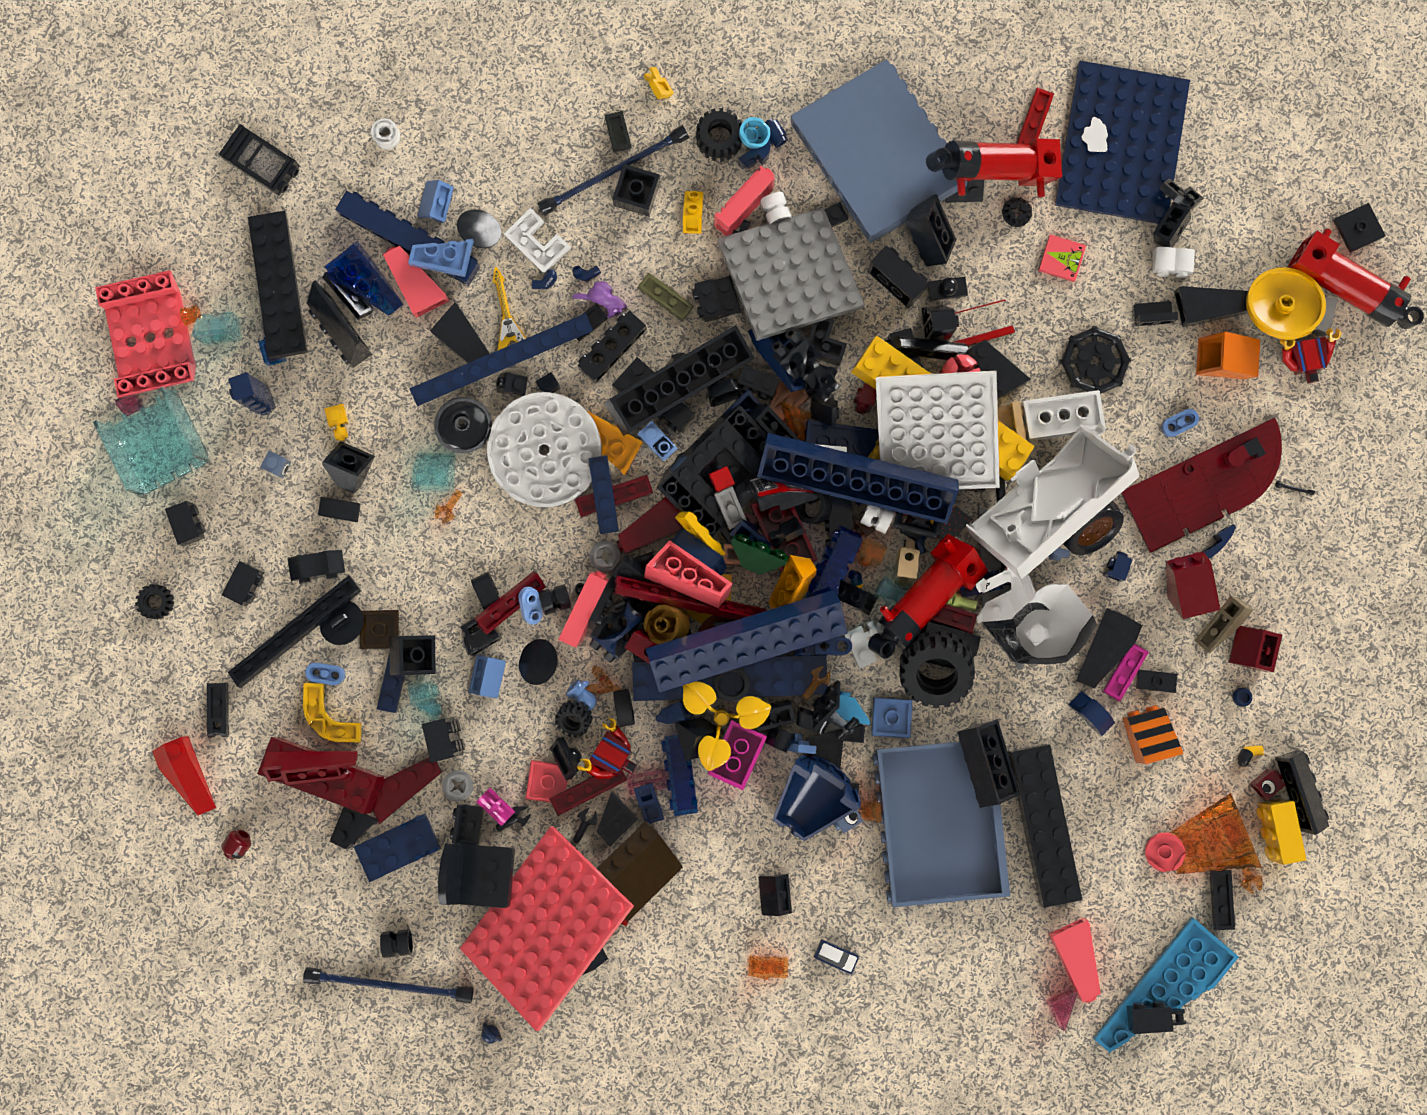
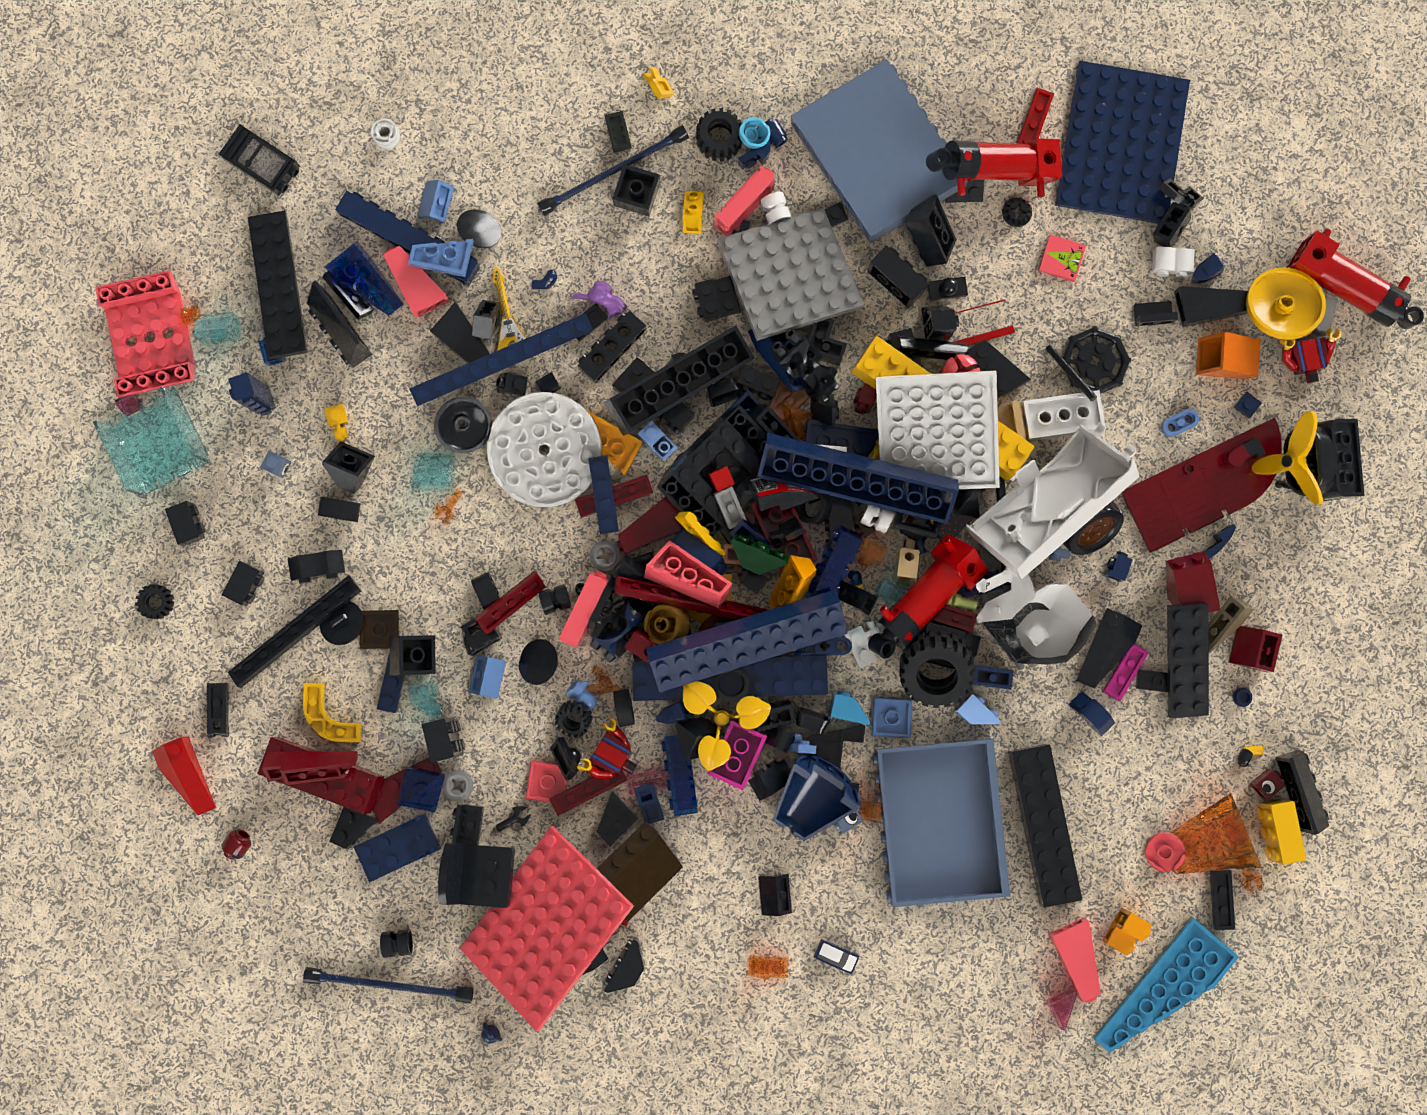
(326, 673): medium blue plate -> none
(420, 789): none -> clear blue tile
(486, 319): none -> black brick
(495, 806): dark pink hips -> none
(529, 607): light blue plate -> none
(541, 256): white plate -> none
(584, 824): black bar -> none
(585, 275): dark blue arm -> none
(627, 968): none -> black slope
(665, 297): olive tile -> none
(752, 580): none -> black bracket
(770, 780): none -> black brick
(816, 682): clear orange bar -> none
(825, 709): black plate -> none
(967, 502): none -> black slope
(975, 712): none -> light blue slope
(988, 763): black slope -> none
(993, 677): none -> dark blue brick
(1071, 373): none -> black bar
(1096, 136): white sticker -> none
(1126, 930): none -> light orange brick
(1151, 735): slope -> none
(1153, 1017): black brick -> none
(1188, 660): none -> black plate
(1208, 269): none -> dark blue piece
(1247, 404): none -> dark blue plate
(1319, 459): none -> black brick
(1359, 227): black plate -> none

